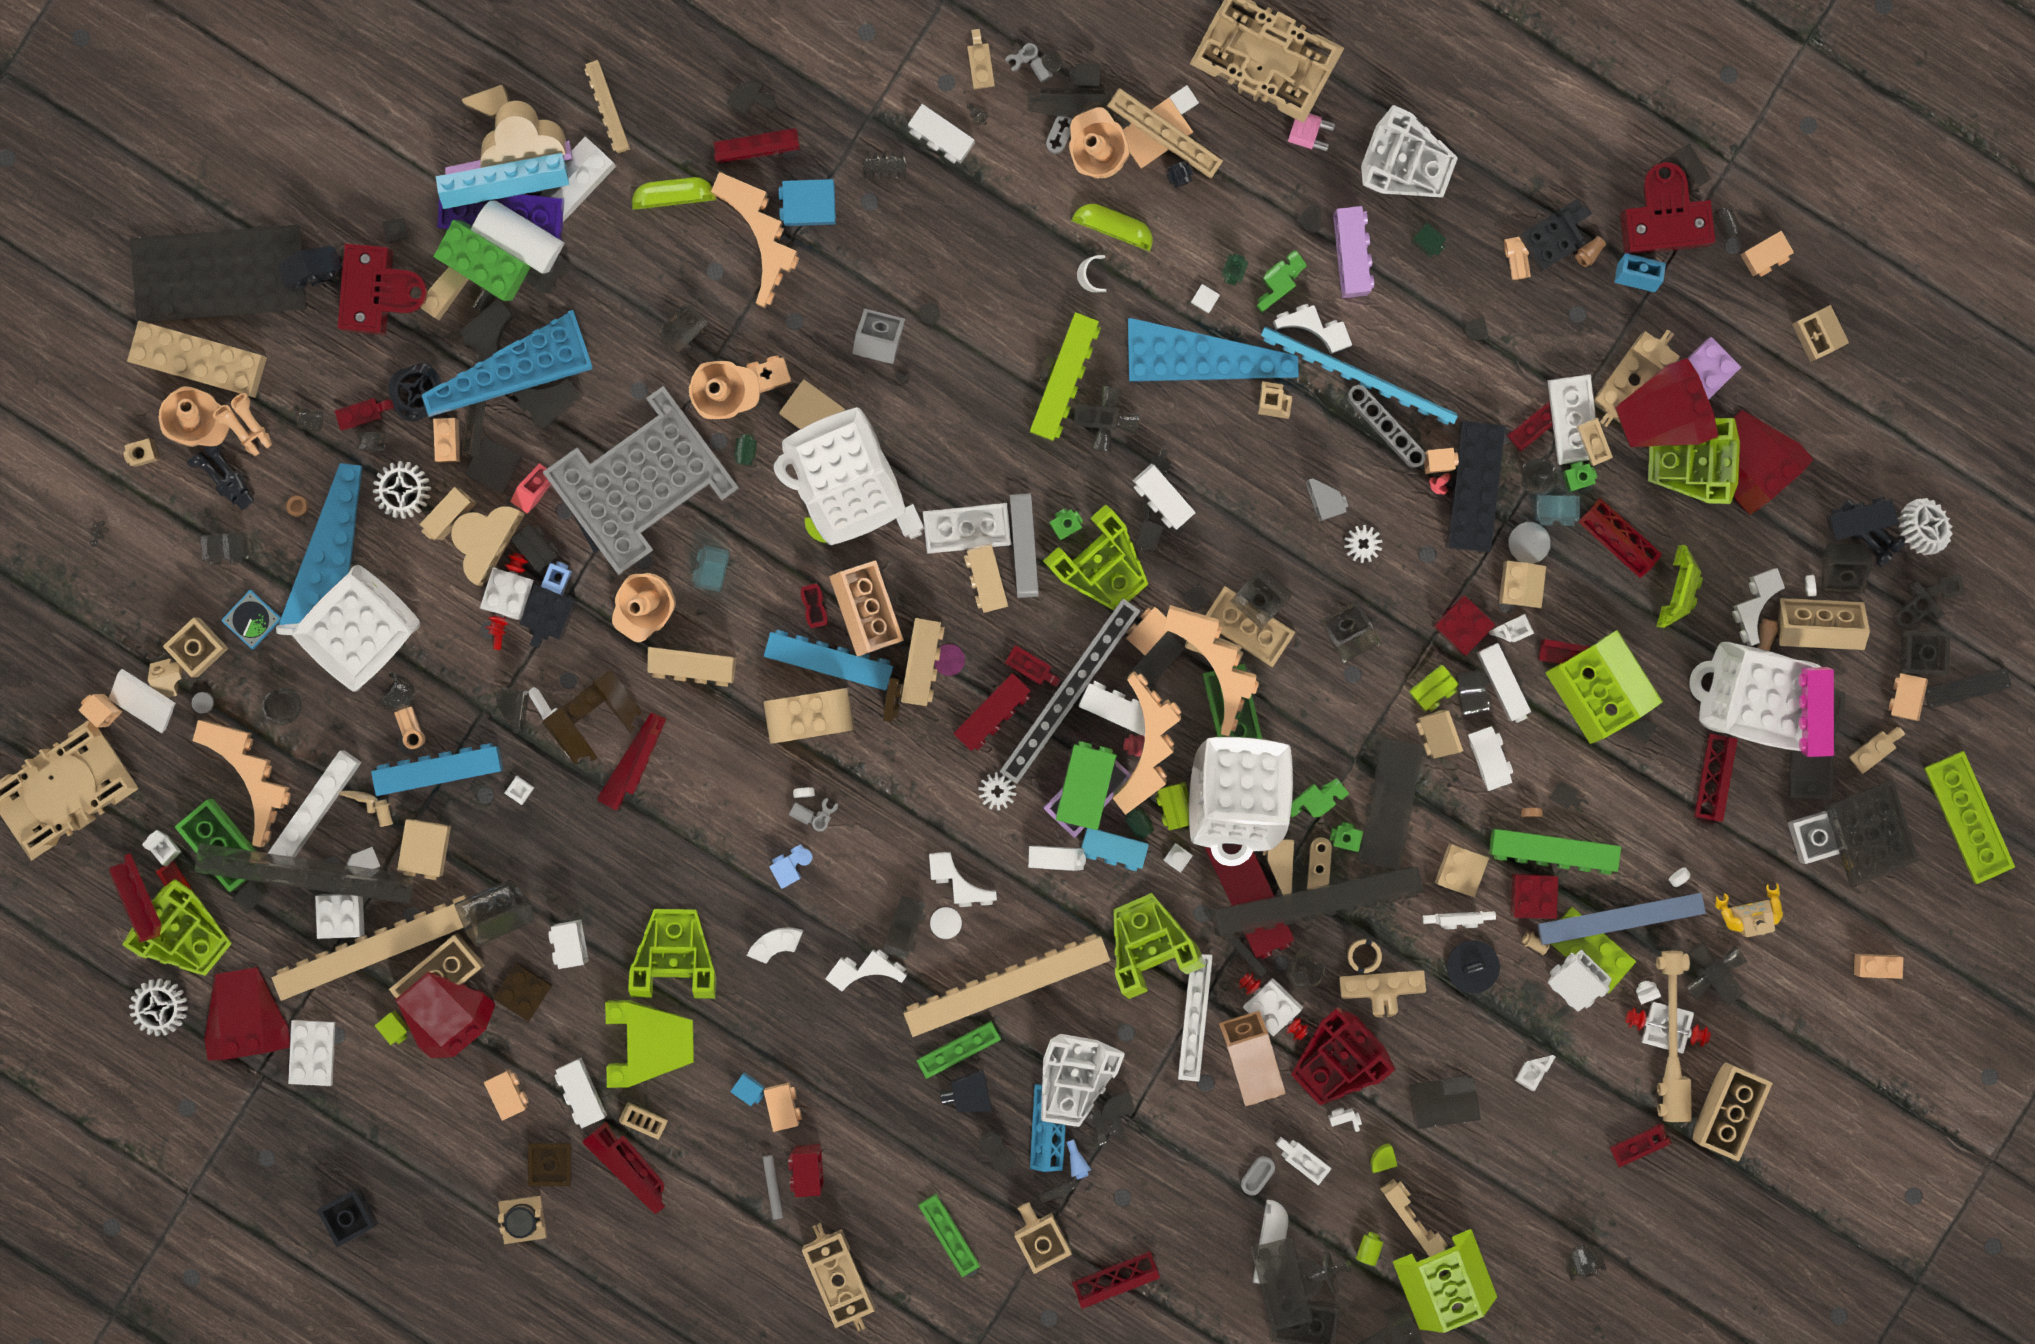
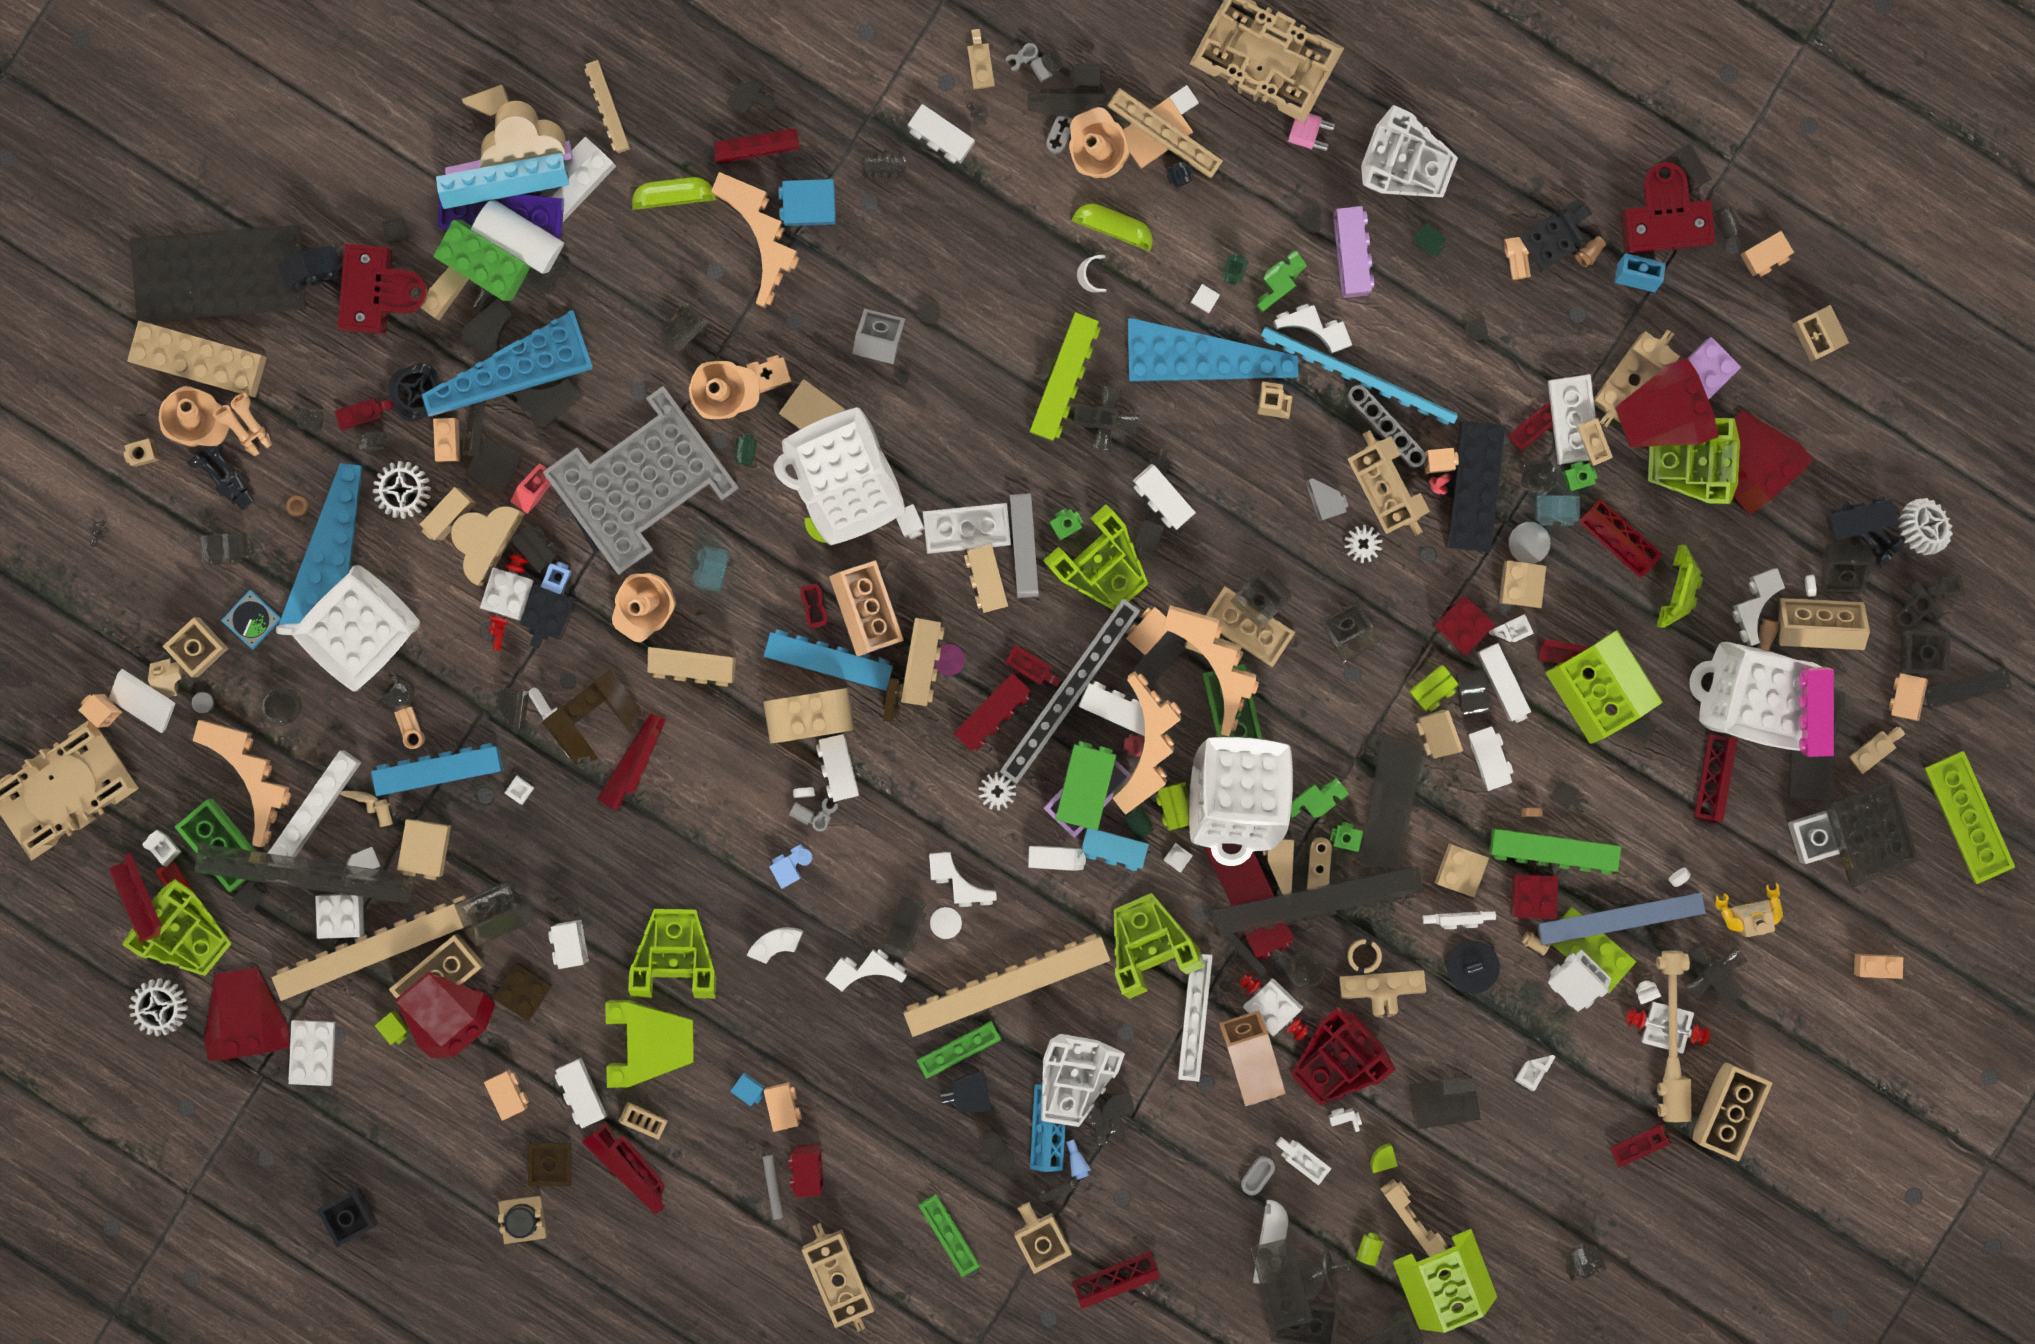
(837, 767): none -> white brick
(1376, 467): none -> tan brick

